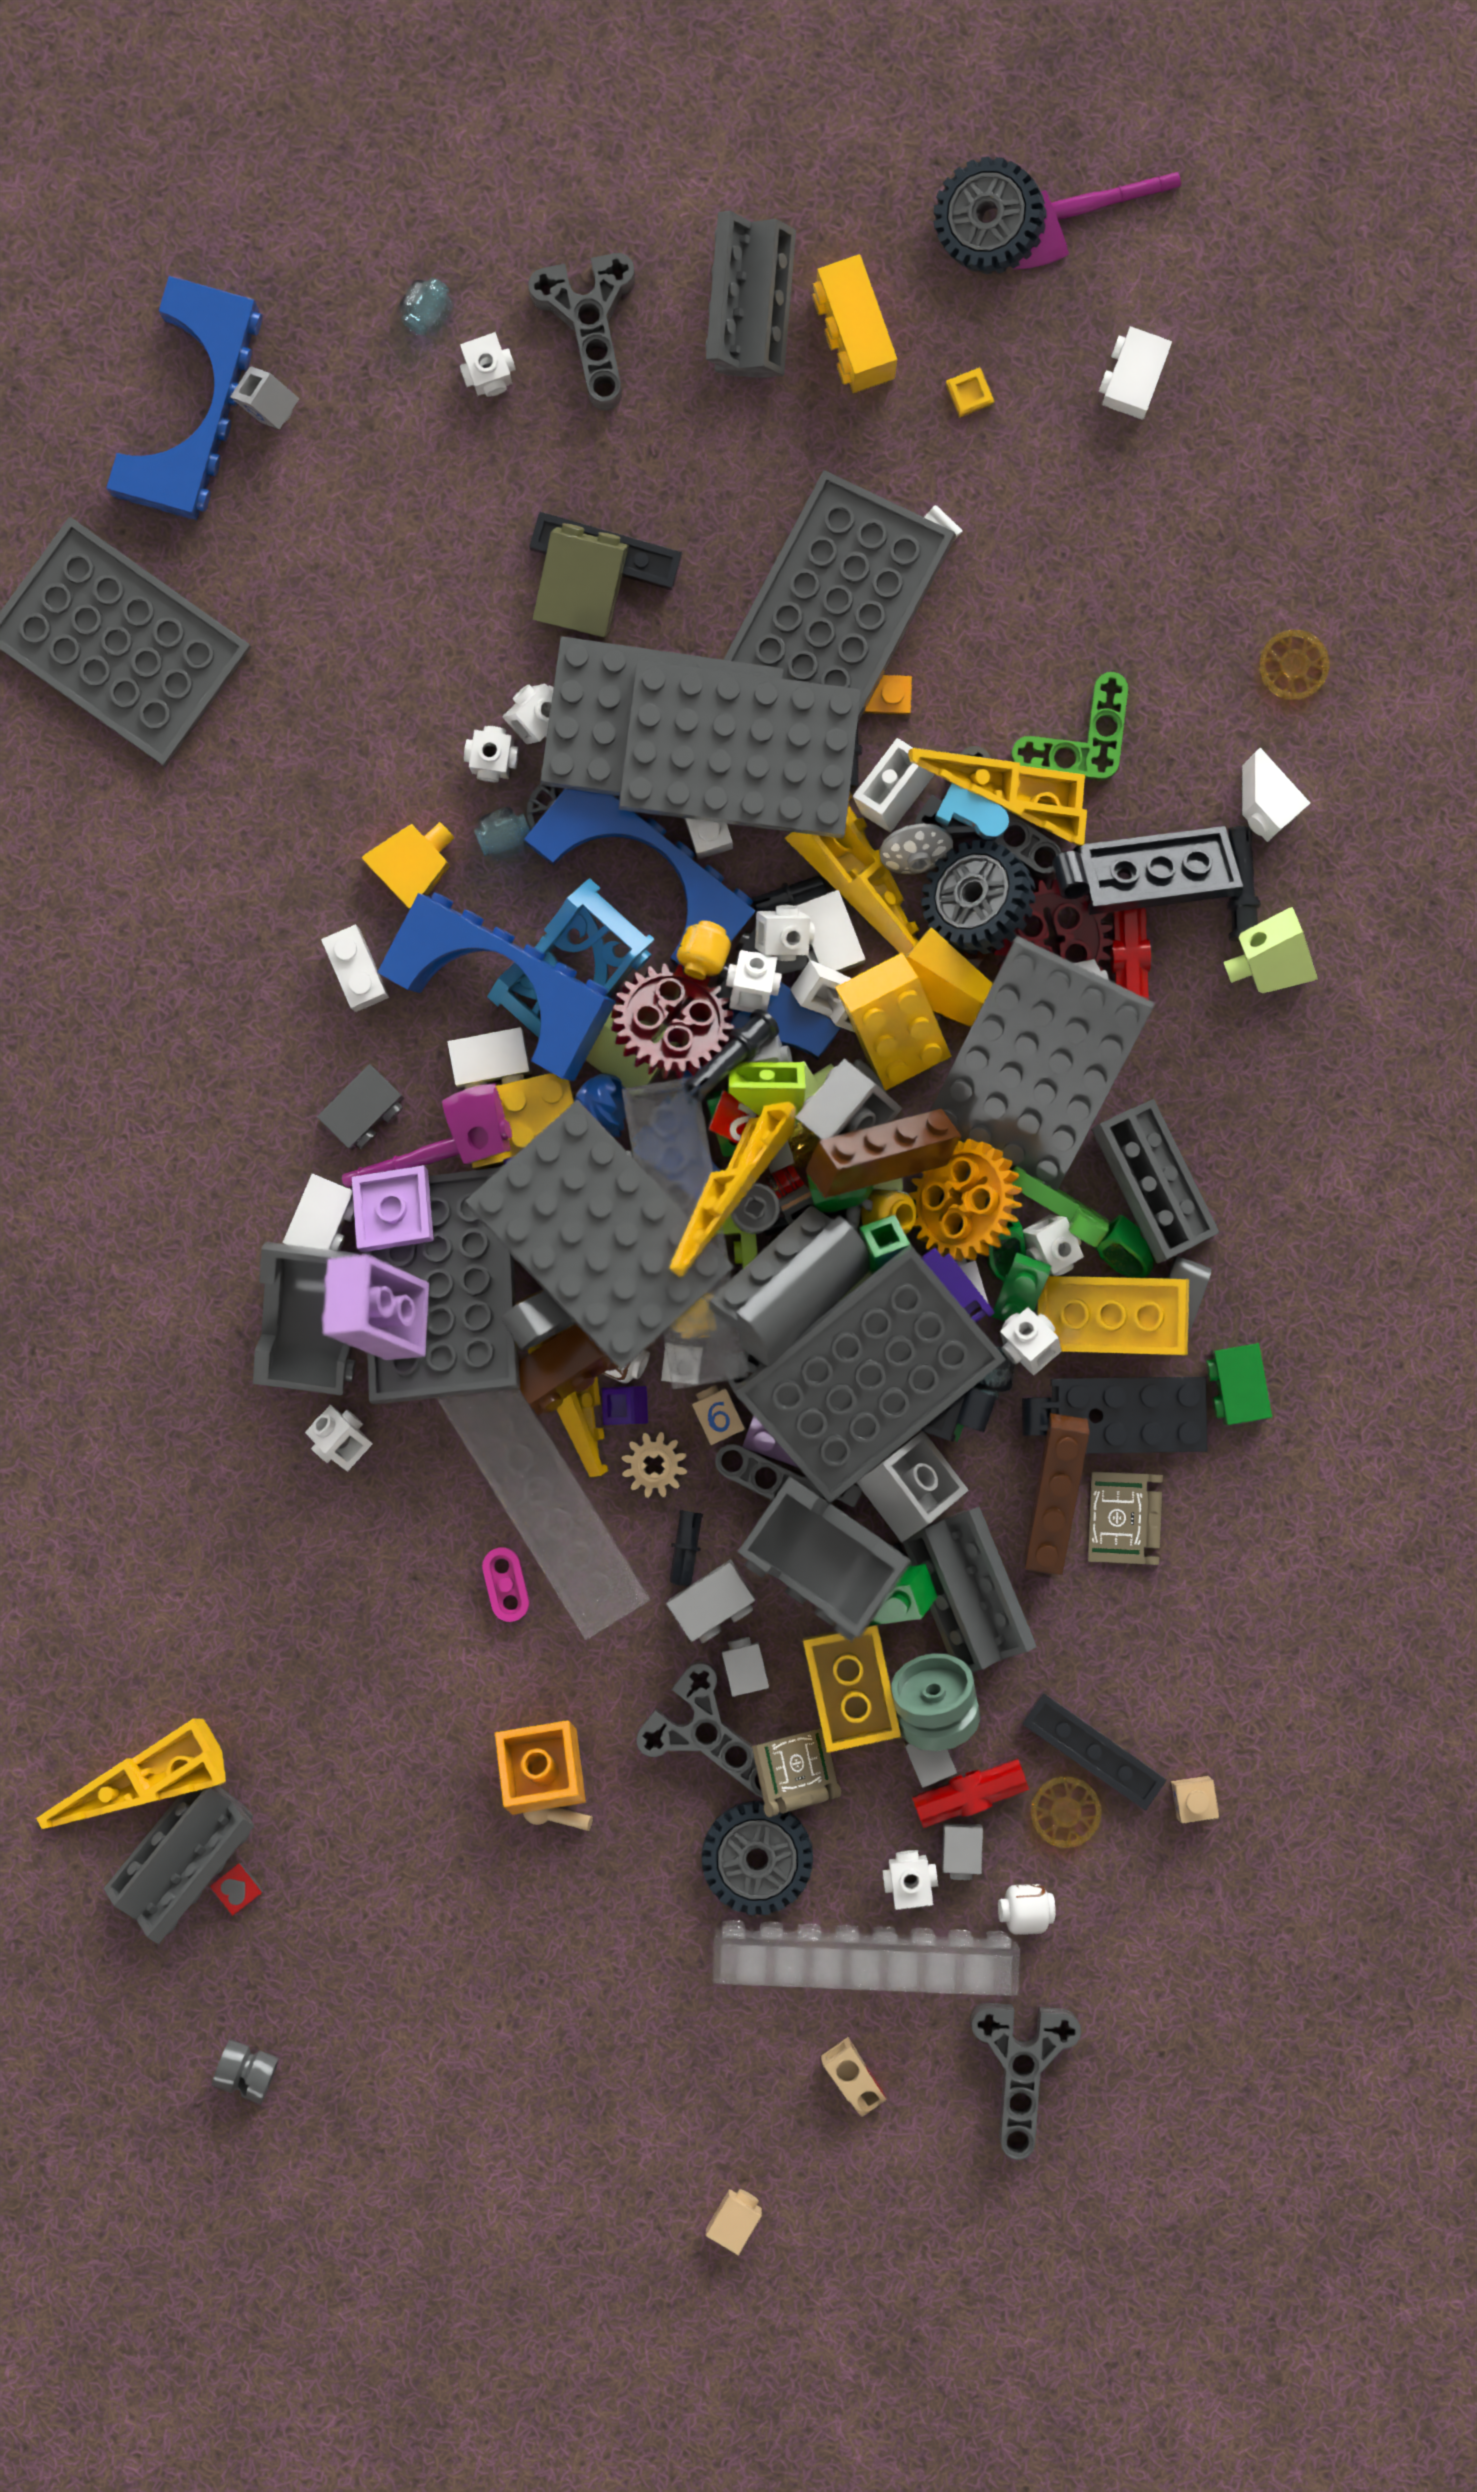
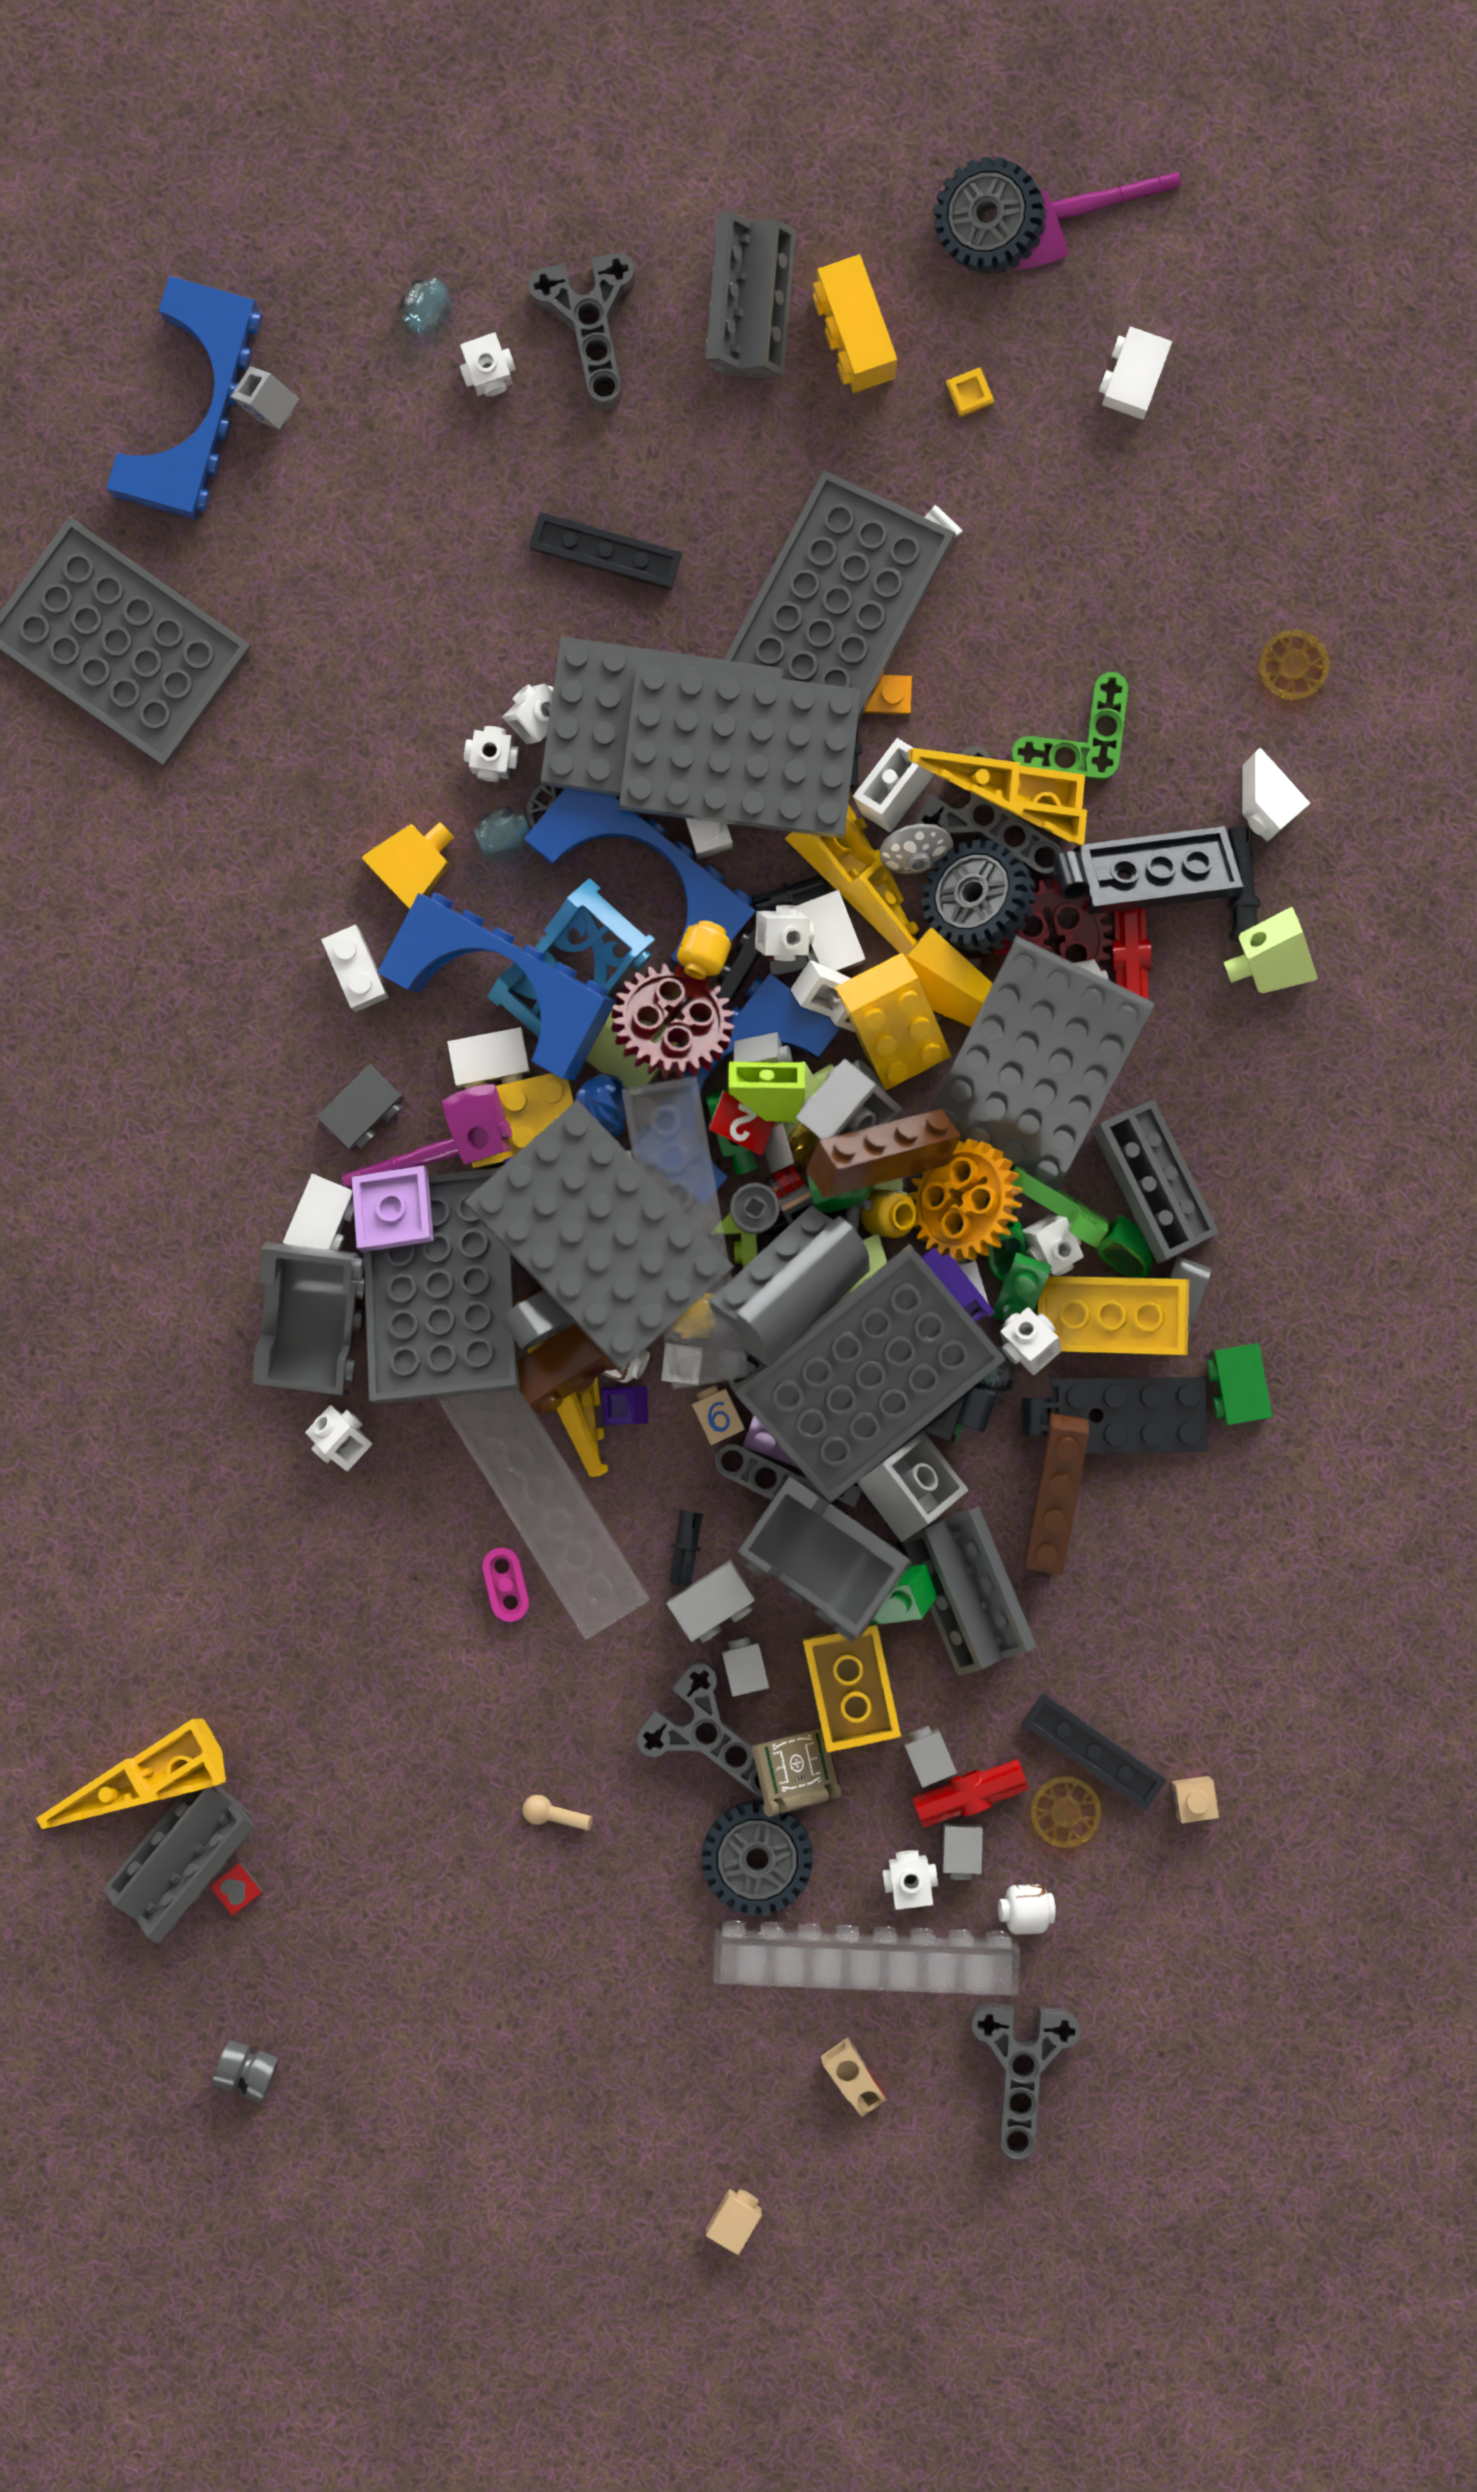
(376, 1307): lavender brick -> none
(540, 1767): light orange brick -> none
(580, 580): olive brick -> none
(654, 1449): tan gear -> none
(725, 1189): yellow wedge -> none
(741, 1045): black pin -> none
(753, 981): white brick -> none
(883, 1241): green brick -> none
(935, 1702): sand green wheel -> none
(973, 810): medium azure leg -> none
(1124, 1518): dark tan piece -> none

